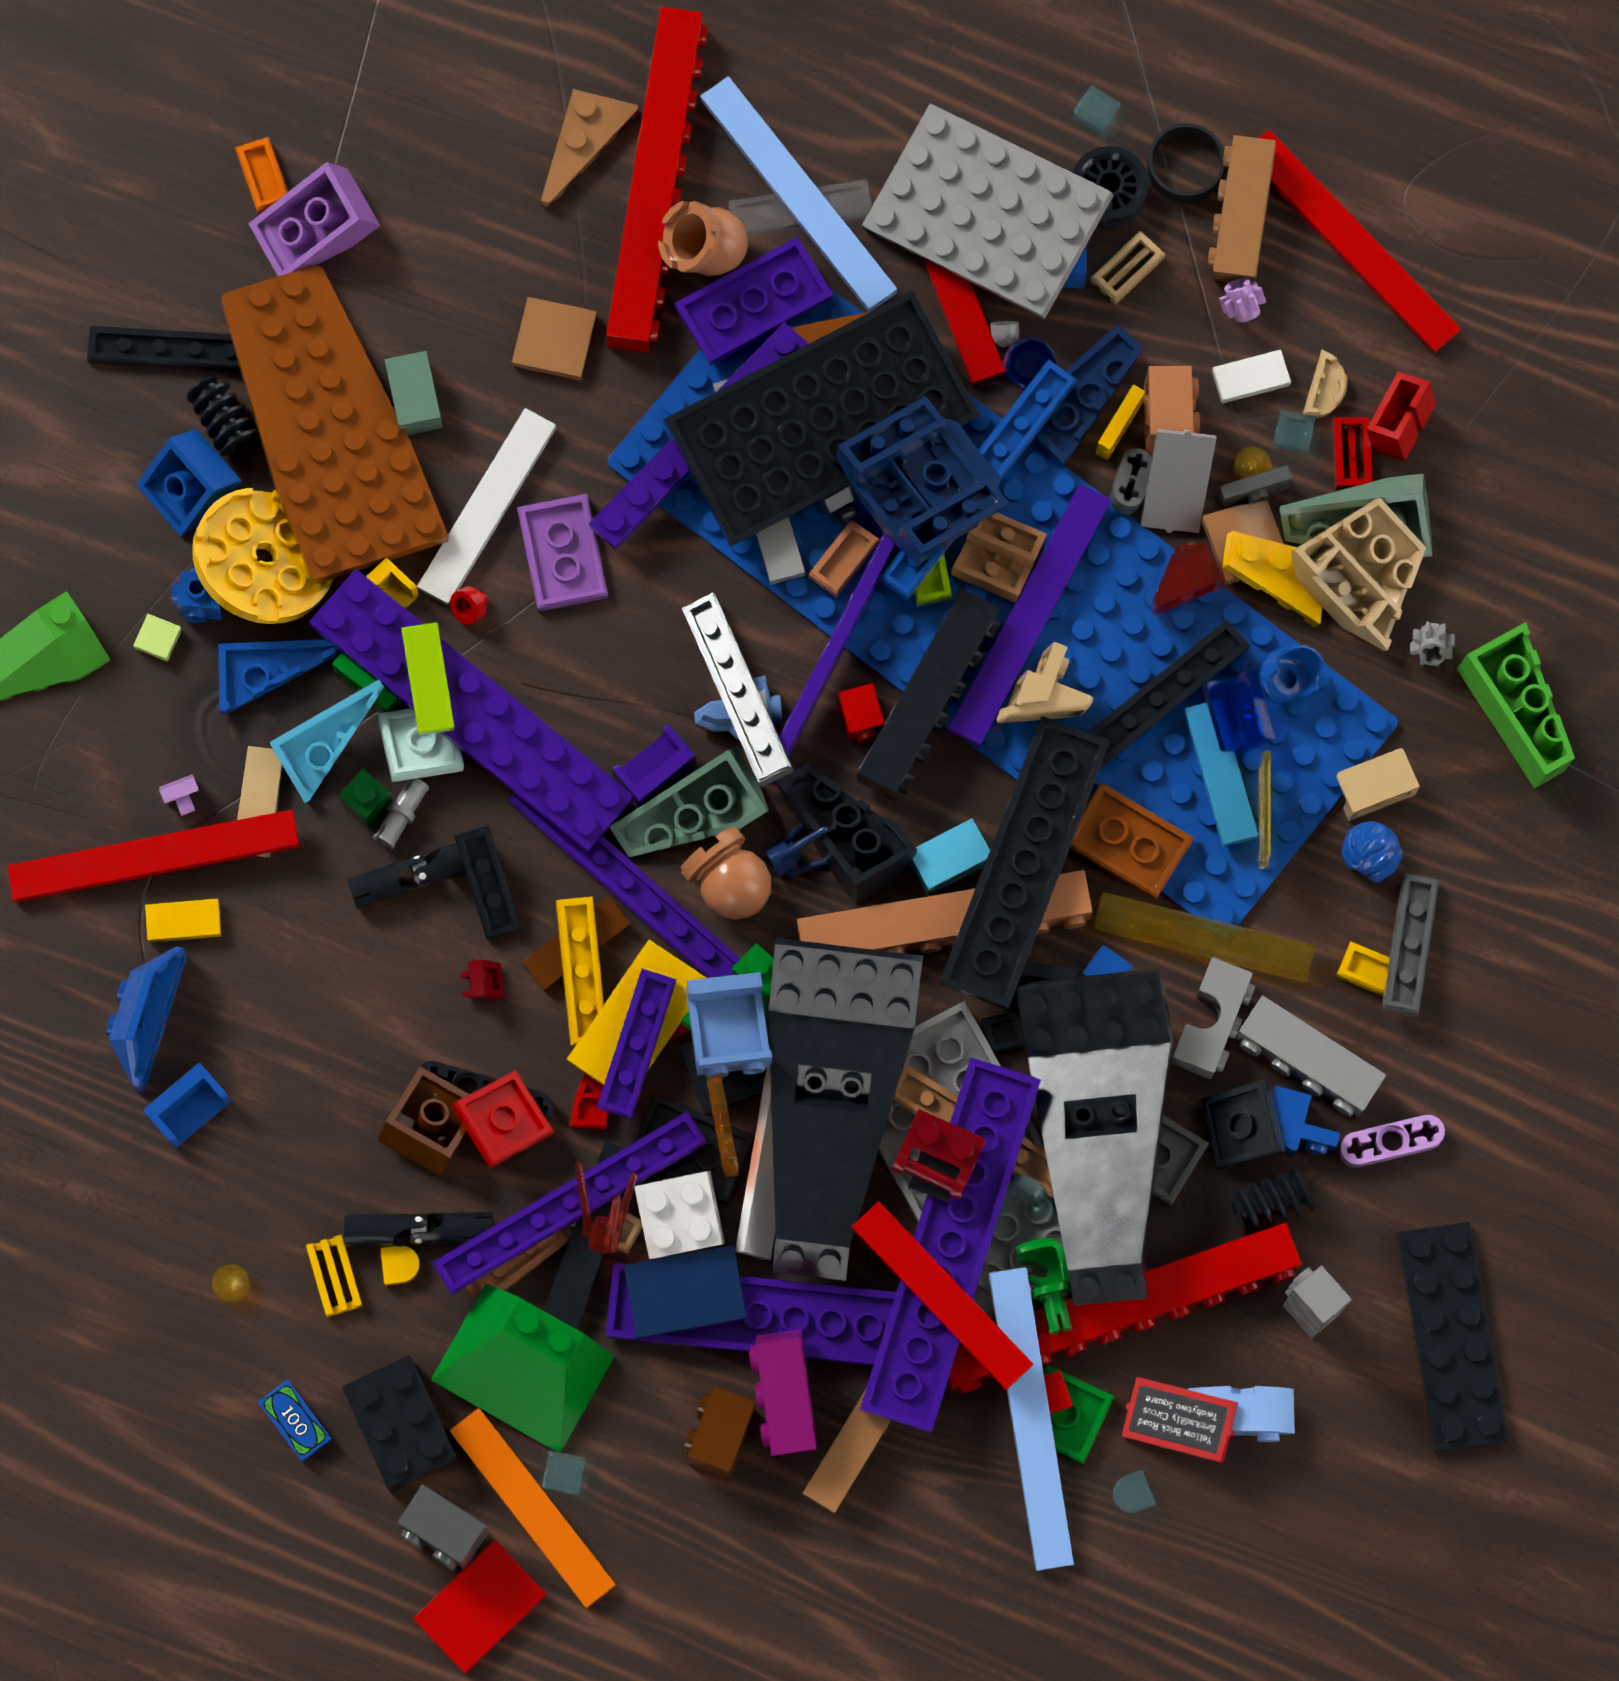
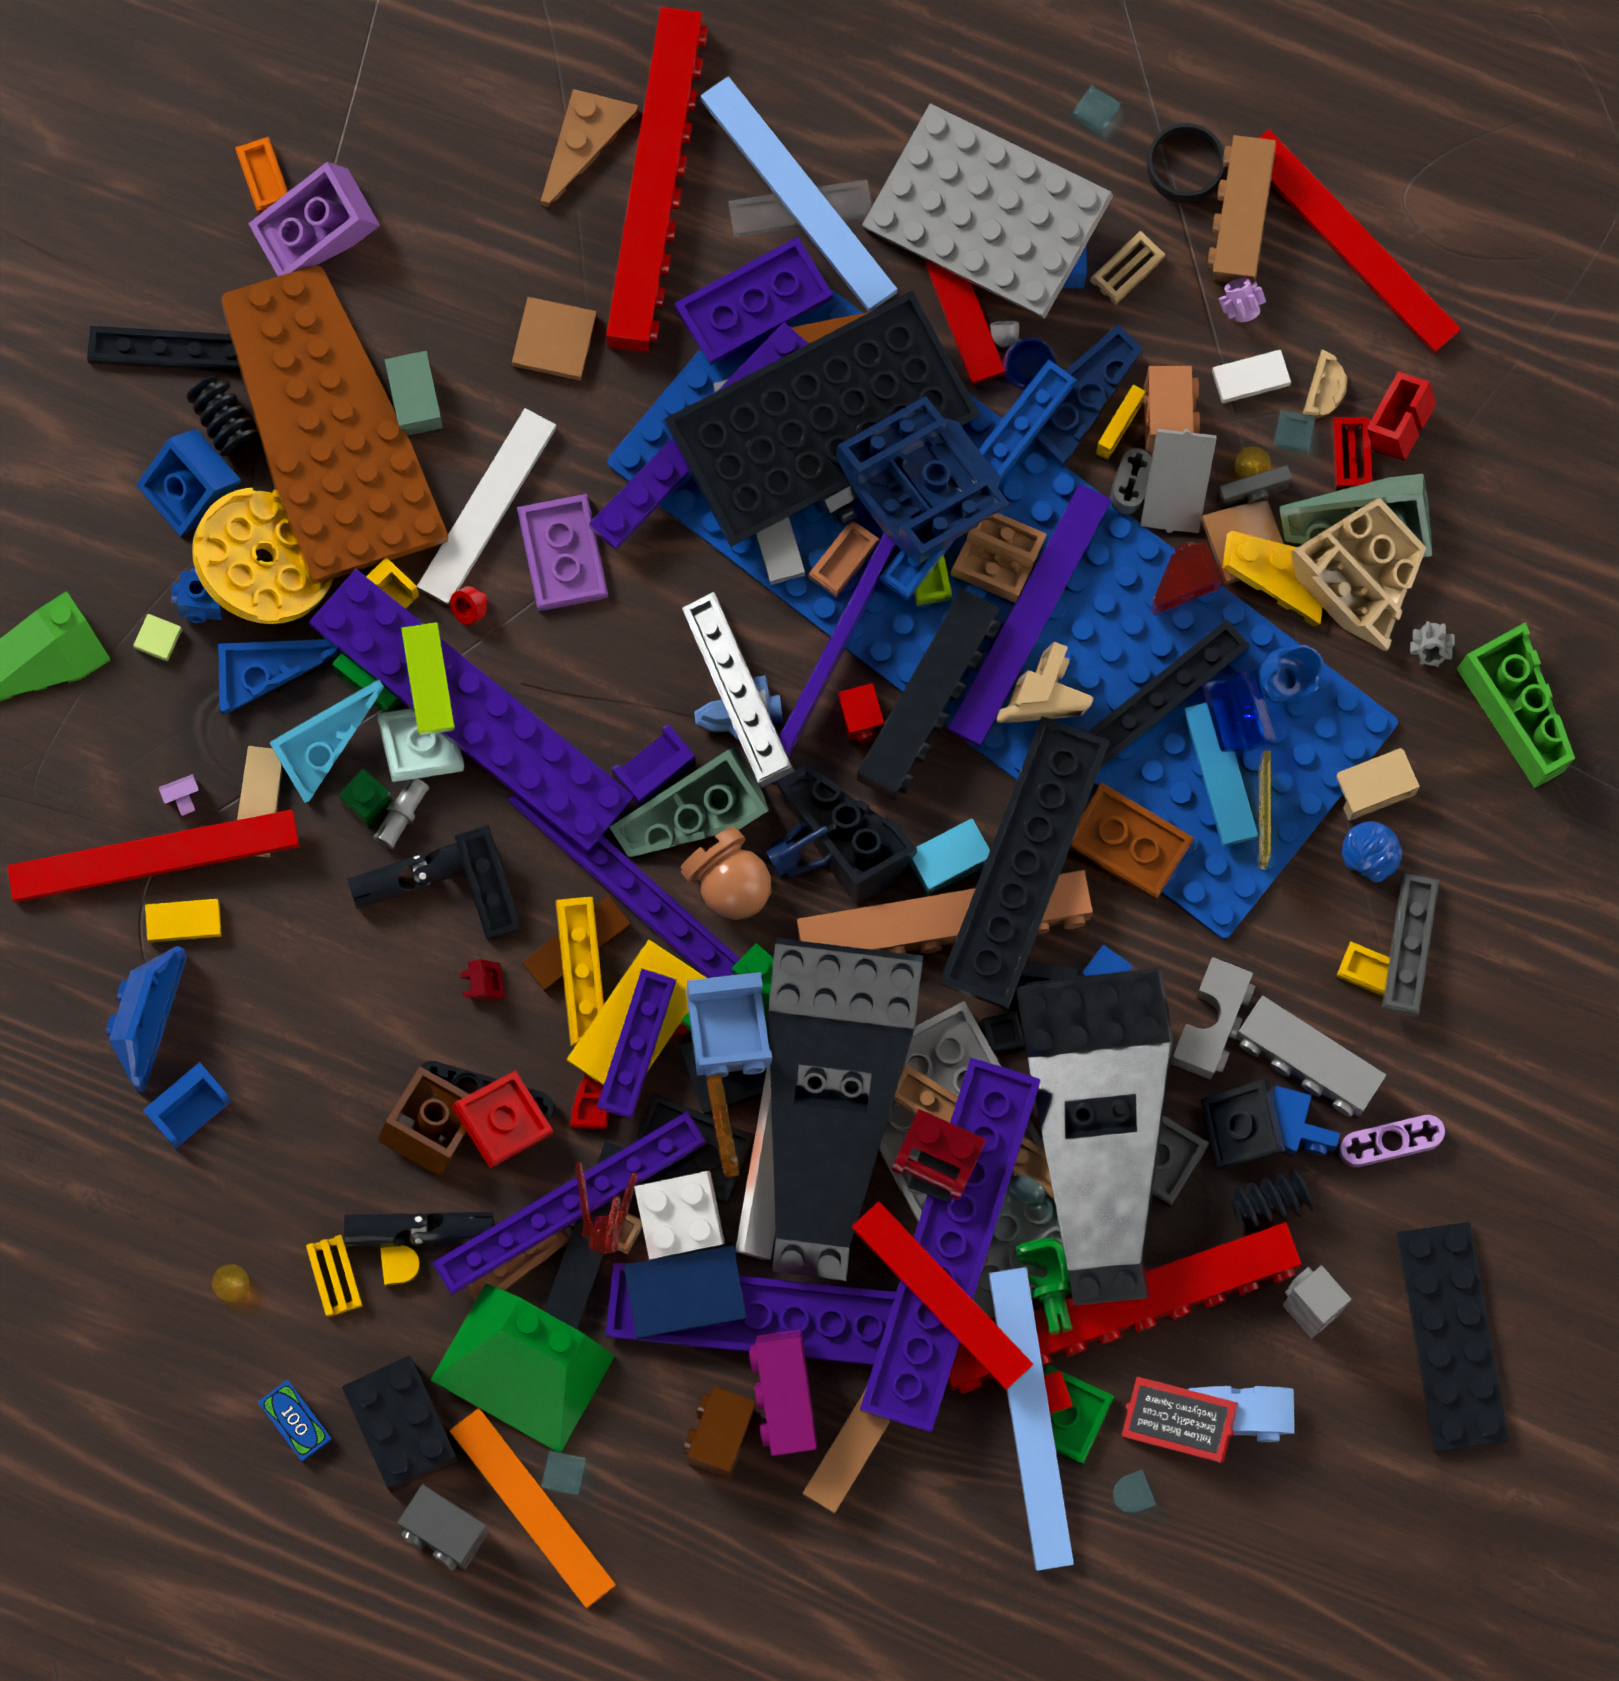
(480, 1606): red tile -> none
(703, 239): nougat tile -> none
(1135, 172): black wheel -> none
(1204, 937): clear yellow tile -> none

